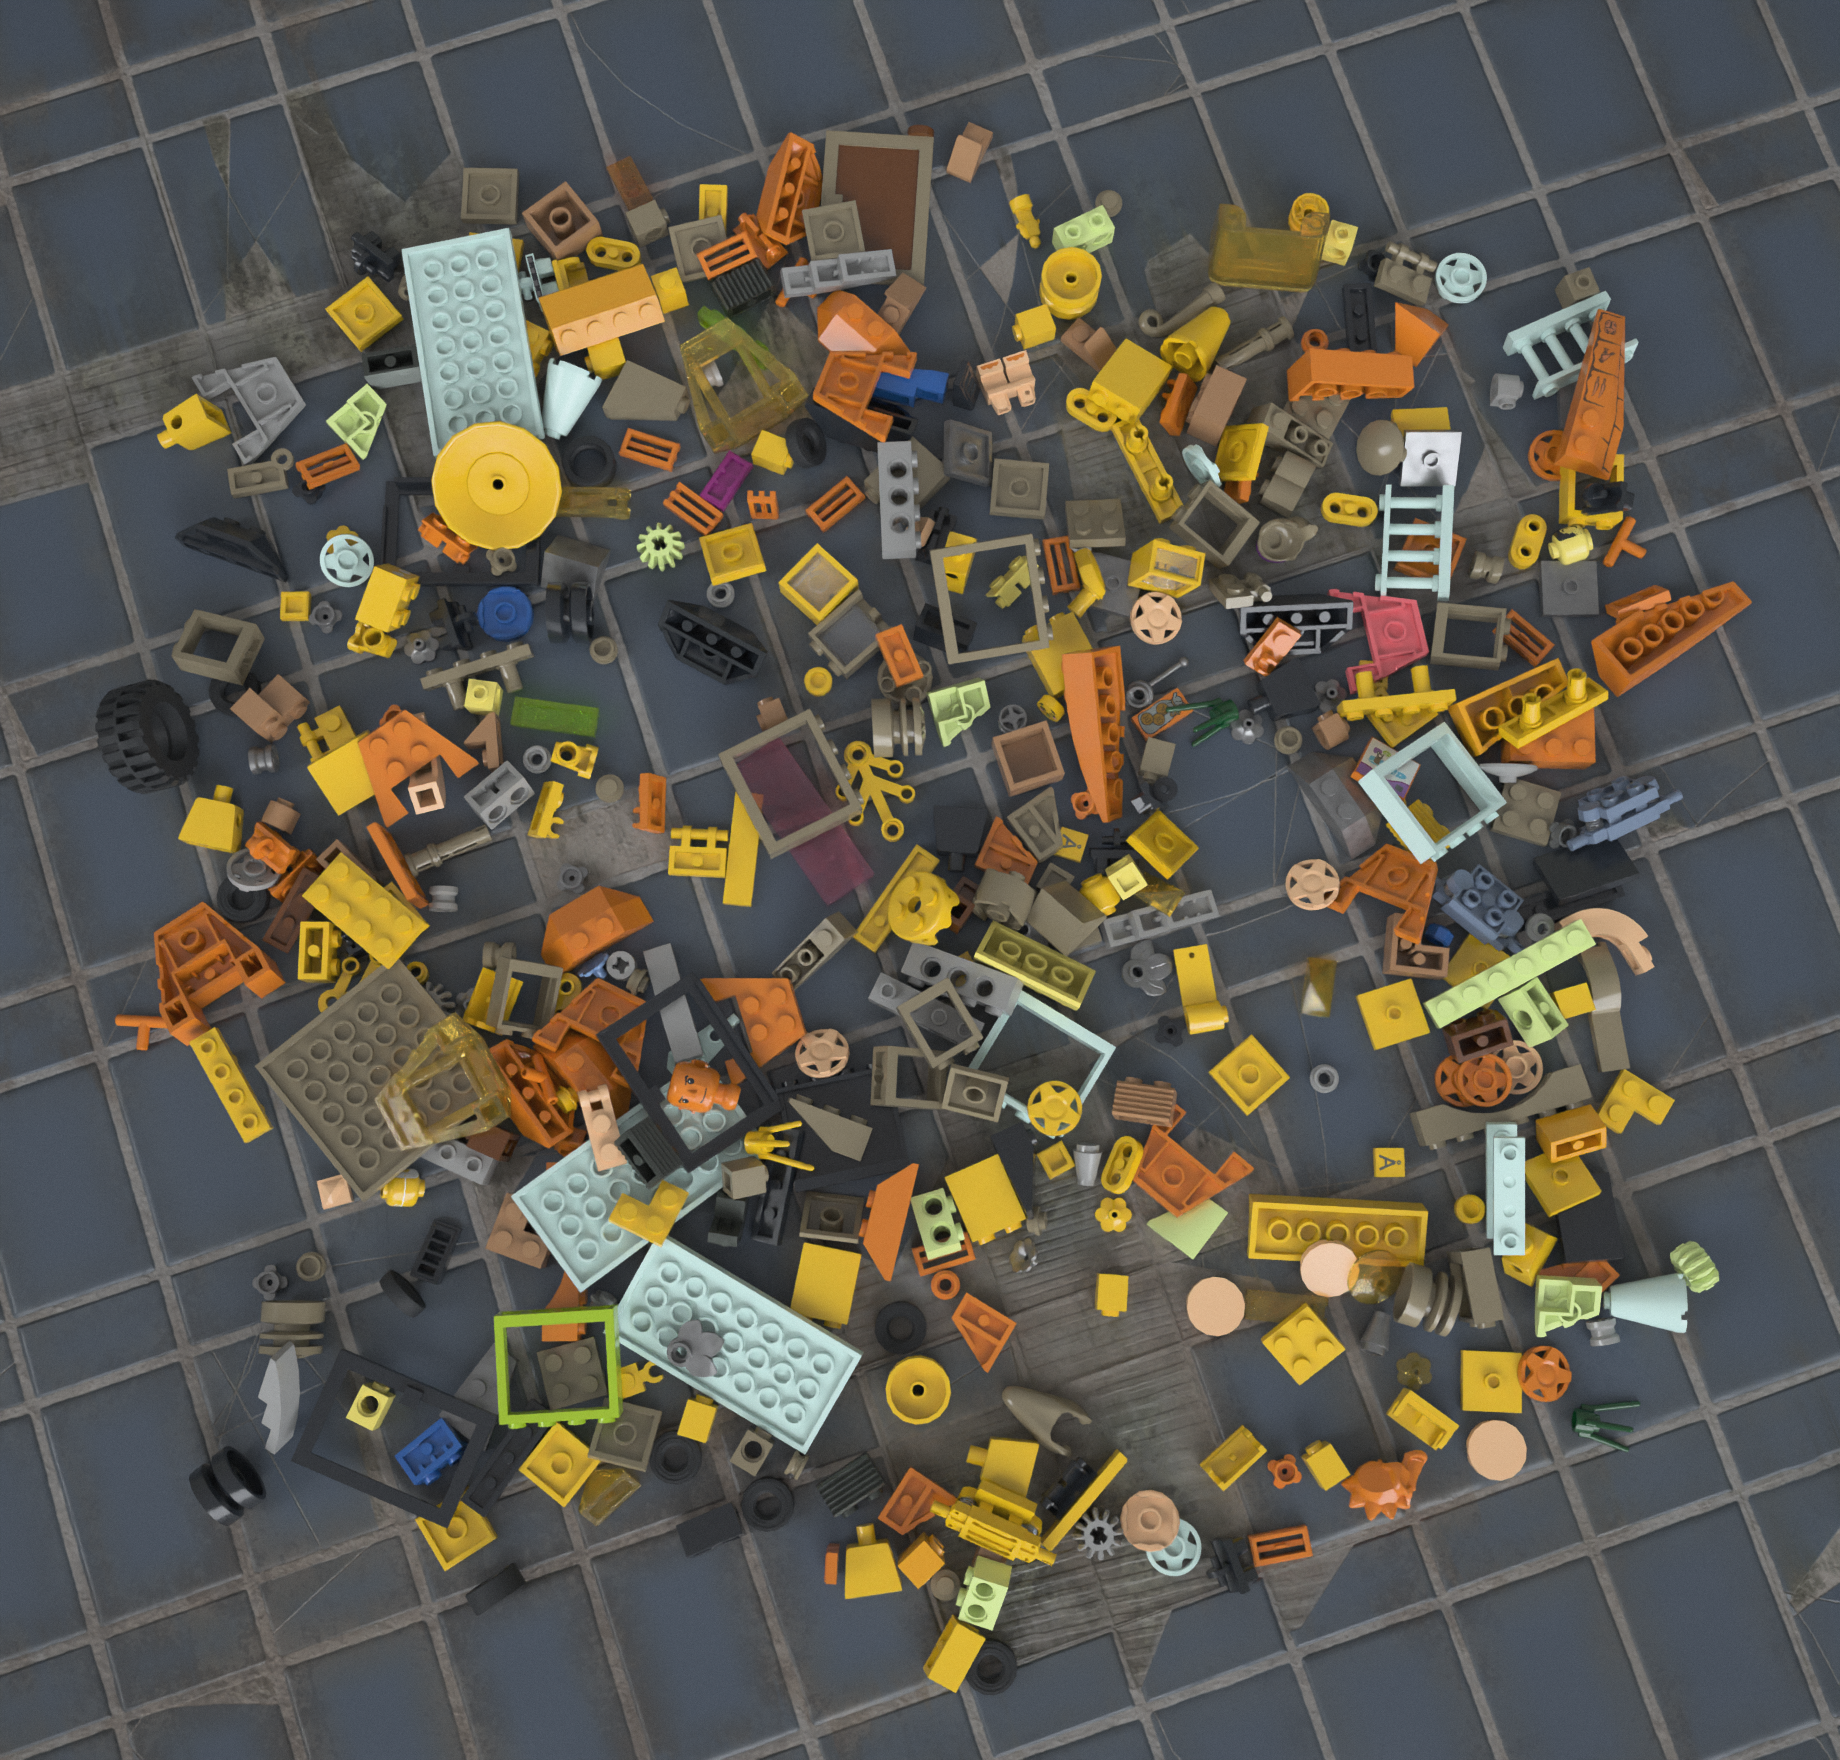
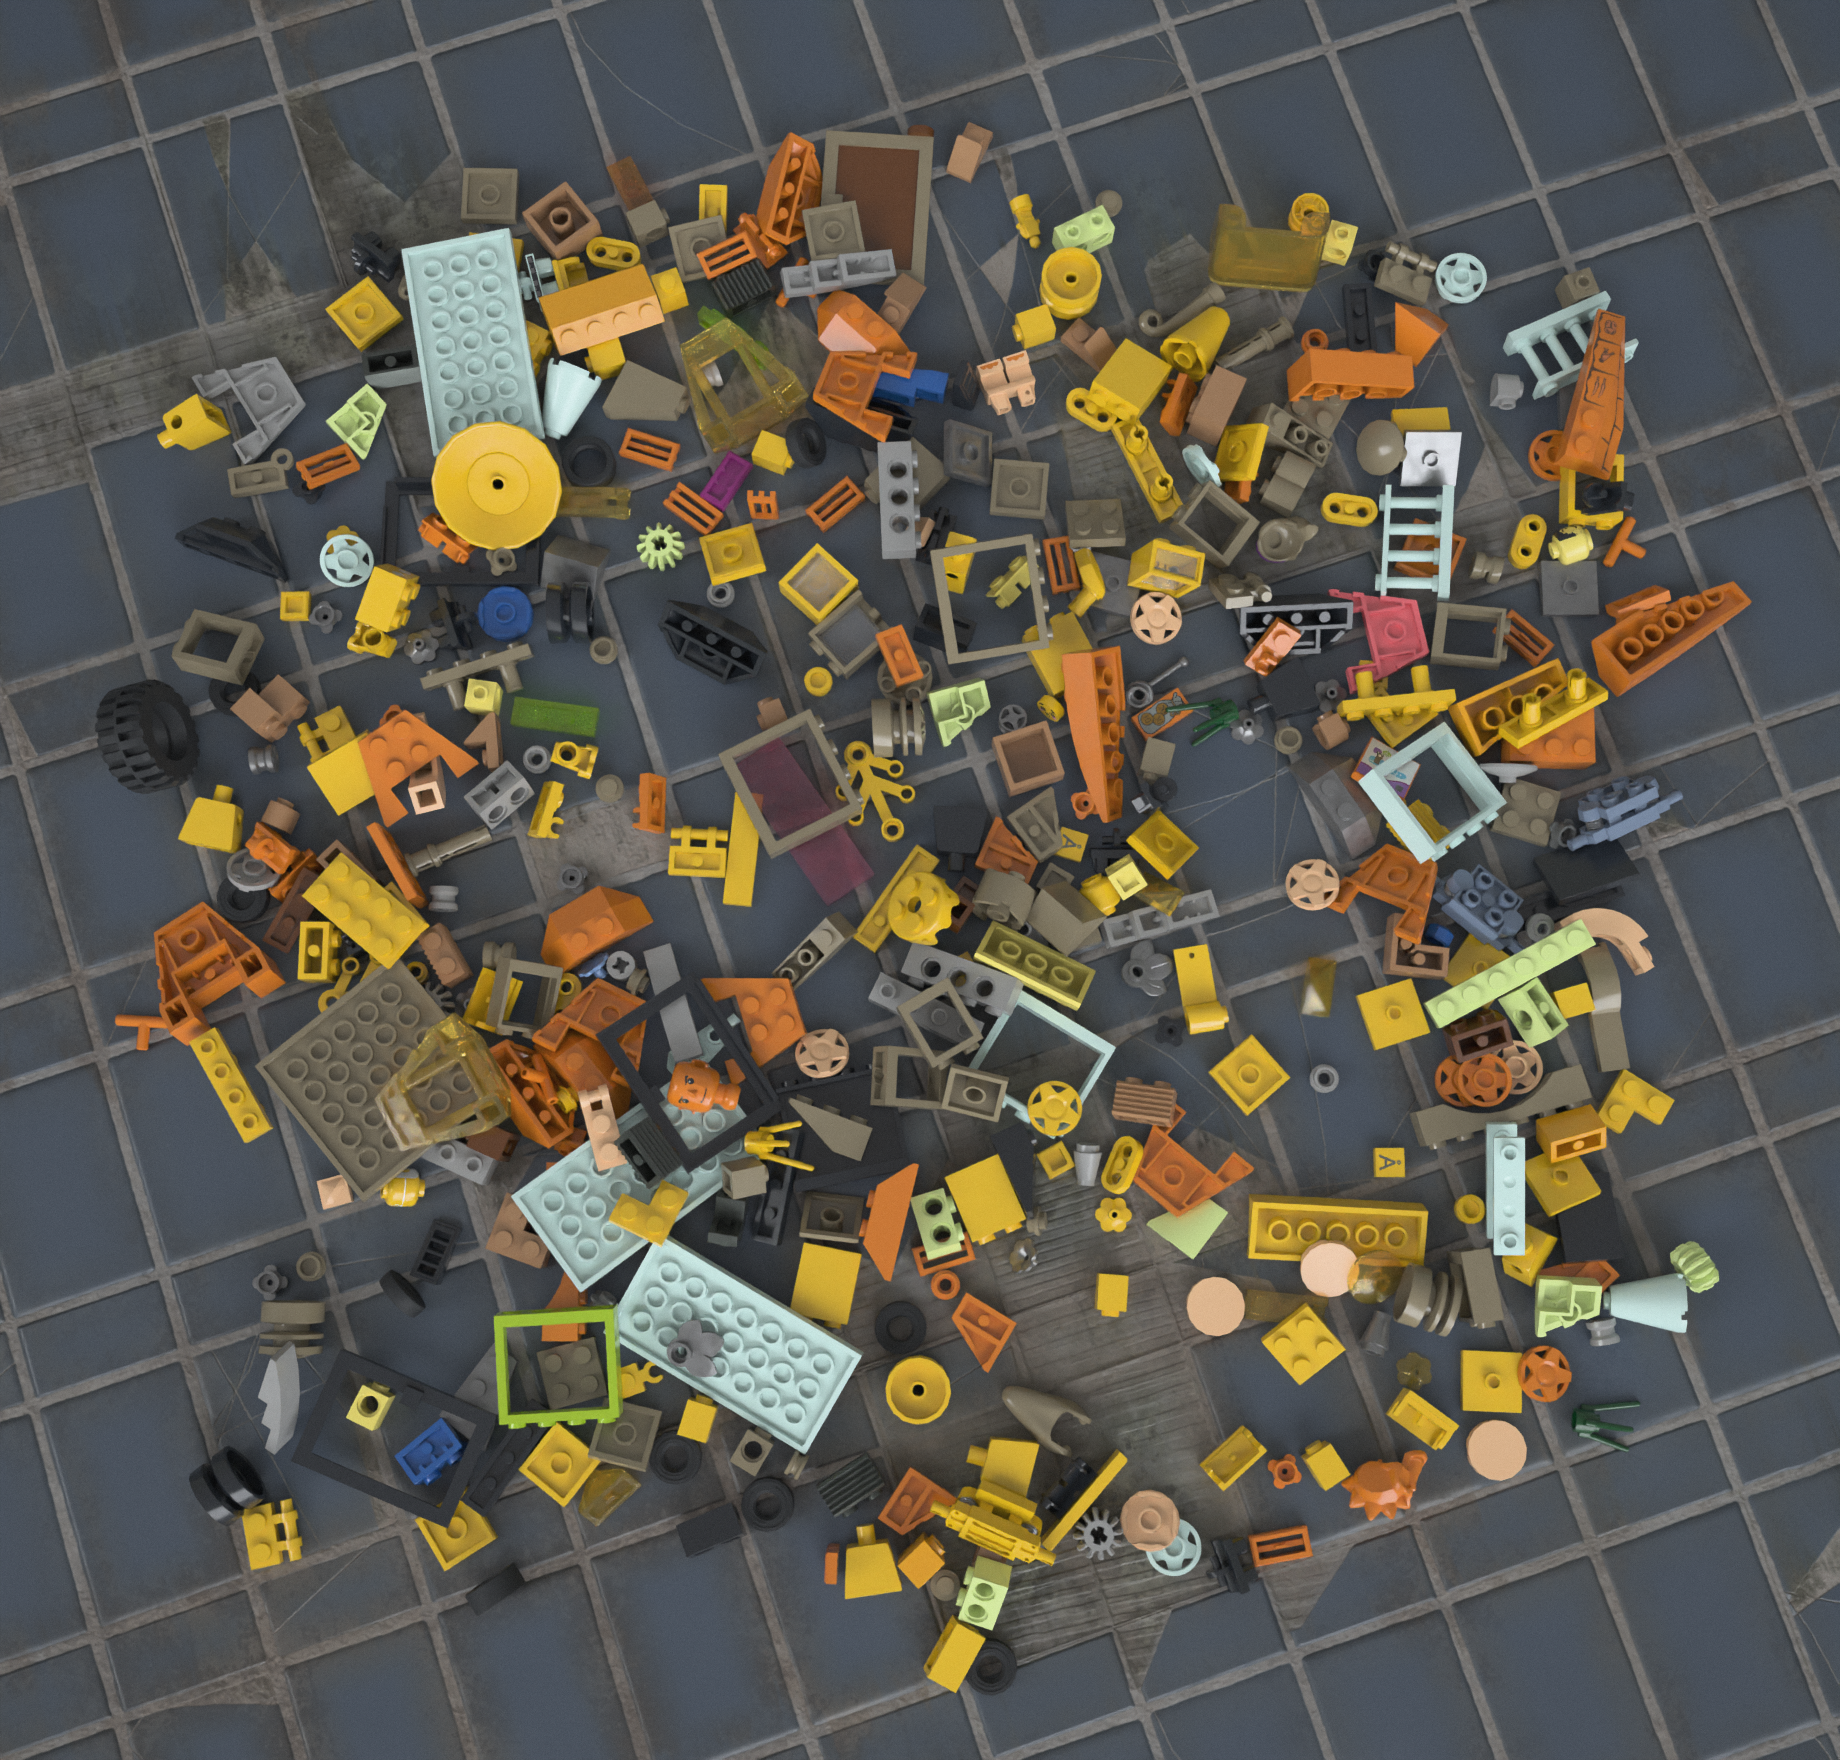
(263, 1534): none -> yellow plate
(444, 955): none -> medium nougat brick

